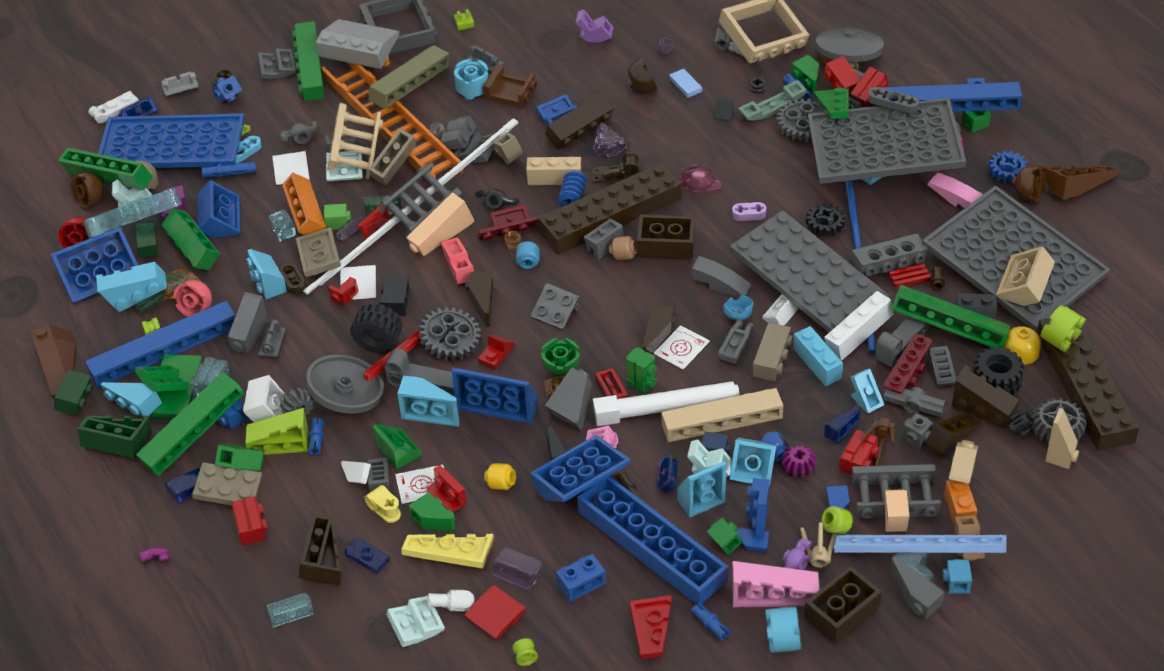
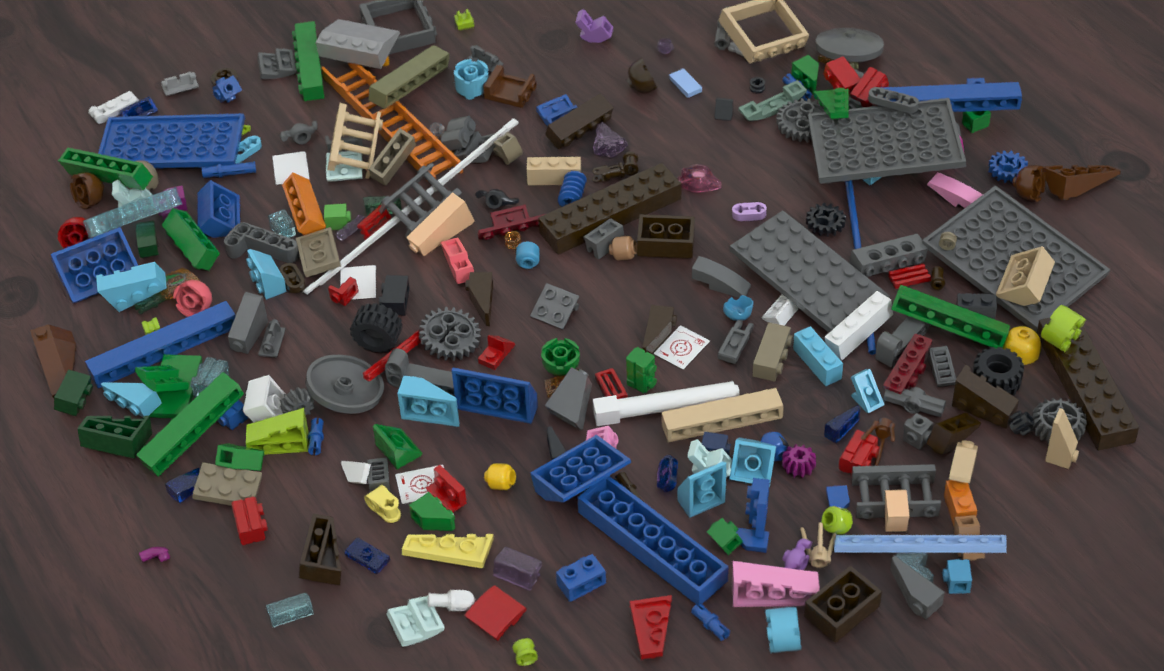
(248, 236): none -> dark grey beam
(947, 241): none -> dark tan bush

